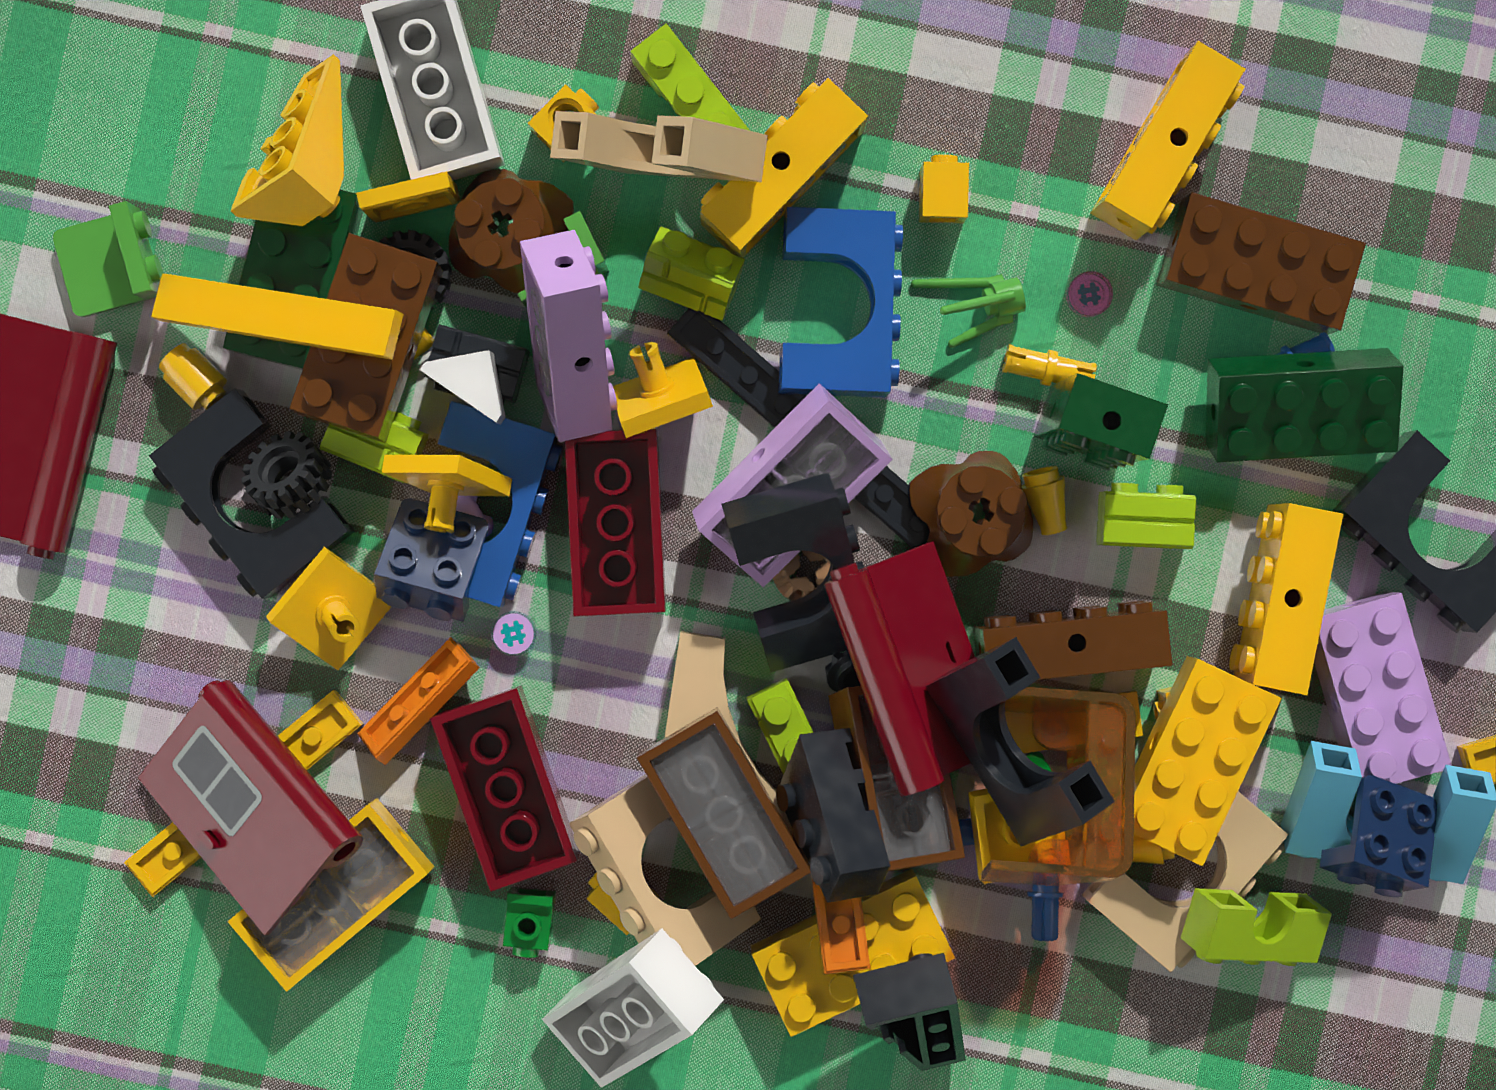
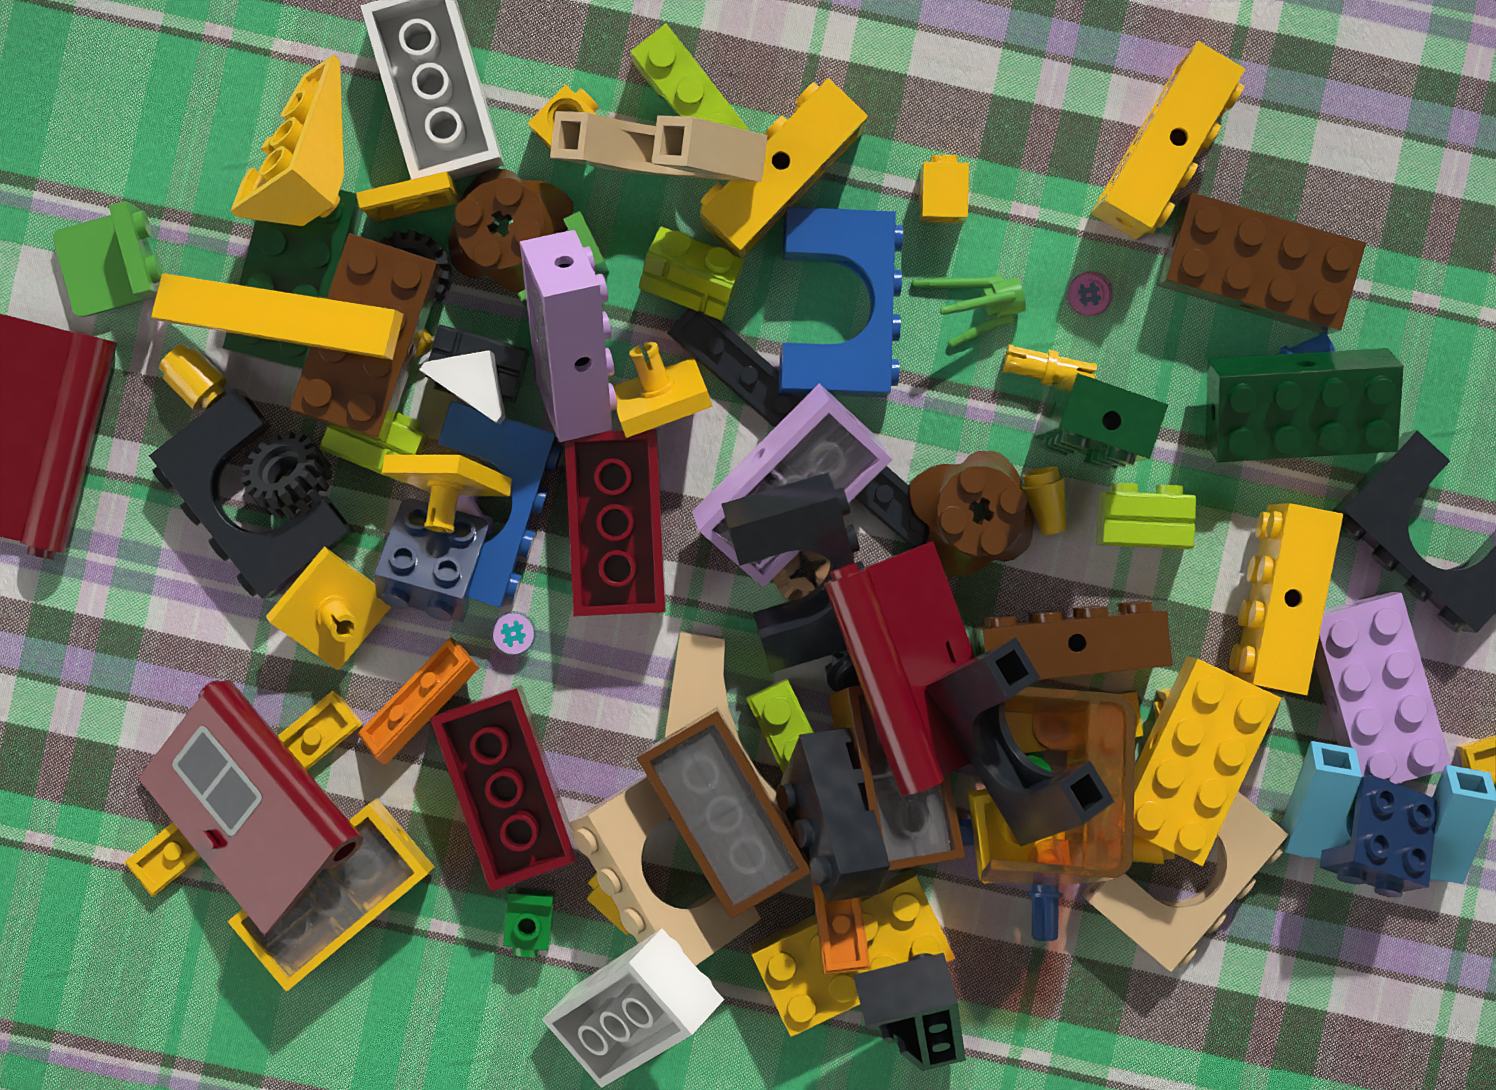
(1225, 928): lime arch -> none

